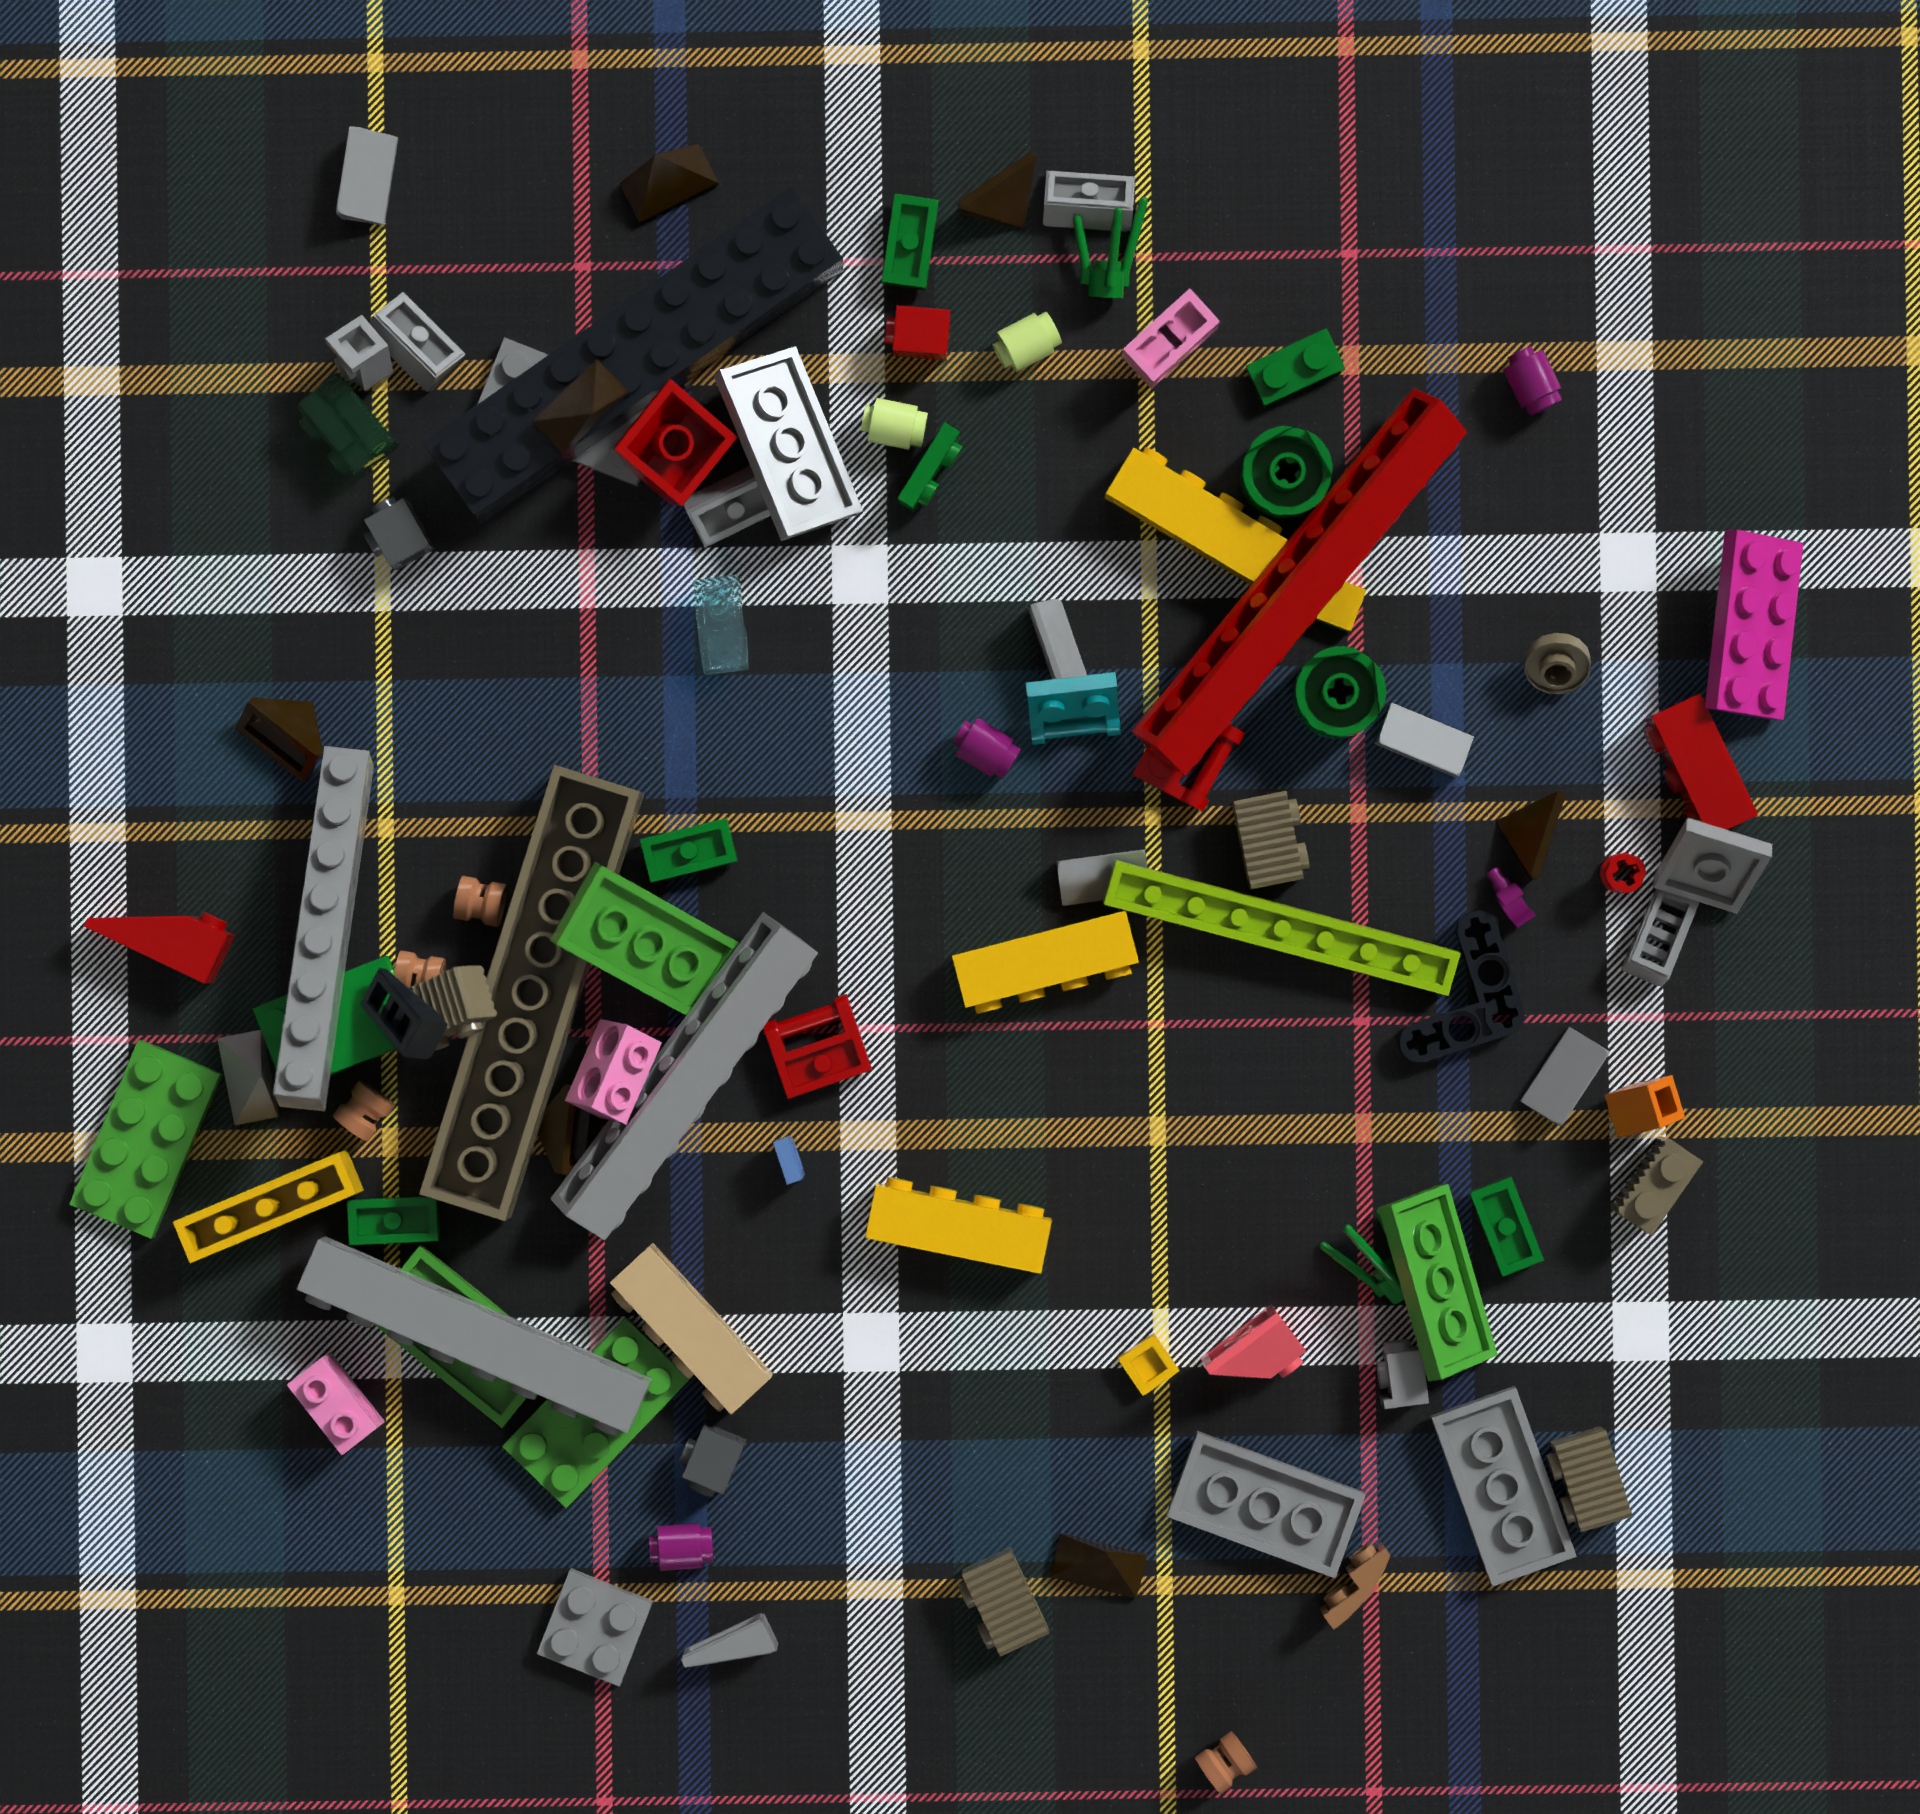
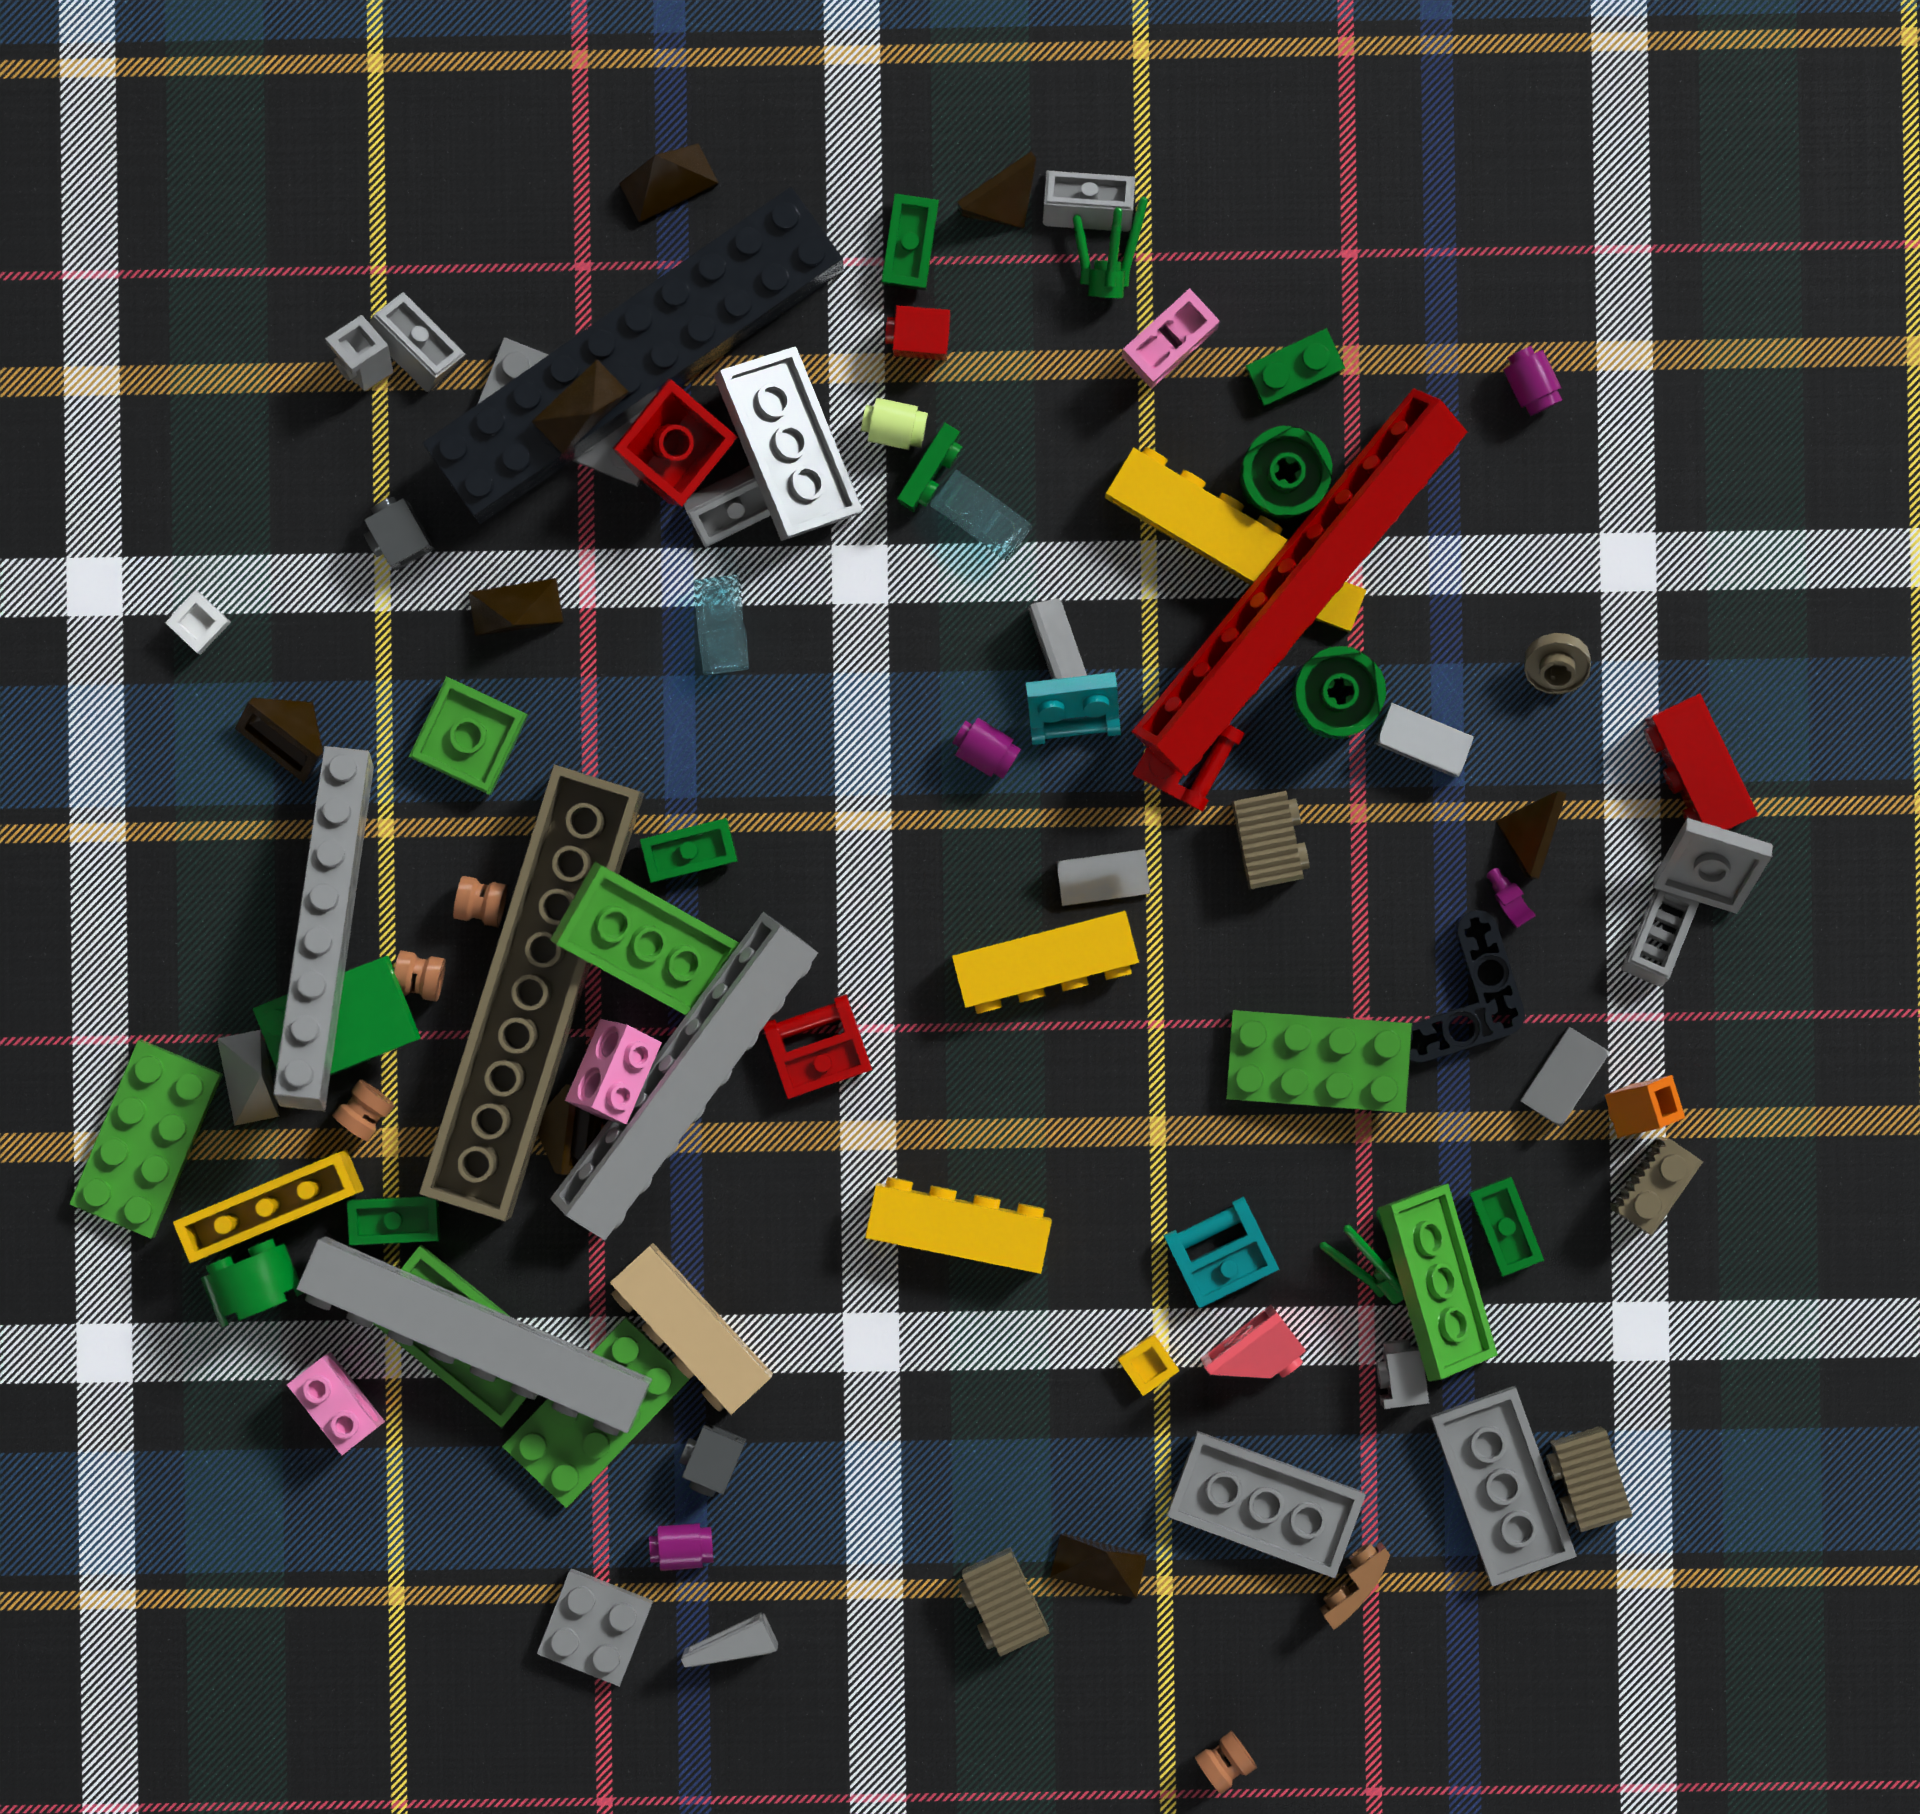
(180, 942): red slope -> none
(198, 622): none -> white plate
(251, 1283): none -> green brick
(346, 426): clear green brick -> none
(366, 176): light grey slope -> none
(405, 1018): black slope -> none
(460, 999): dark tan brick -> none
(468, 735): none -> bright green plate
(516, 607): none -> dark brown slope
(789, 1159): medium blue tile -> none
(981, 515): none -> clear light blue slope
(1027, 341): yellowish green brick -> none
(1227, 1266): none -> teal plate
(1281, 927): lime plate -> none
(1319, 1061): none -> bright green plate
(1610, 867): red bush -> none
(1754, 625): dark pink plate -> none

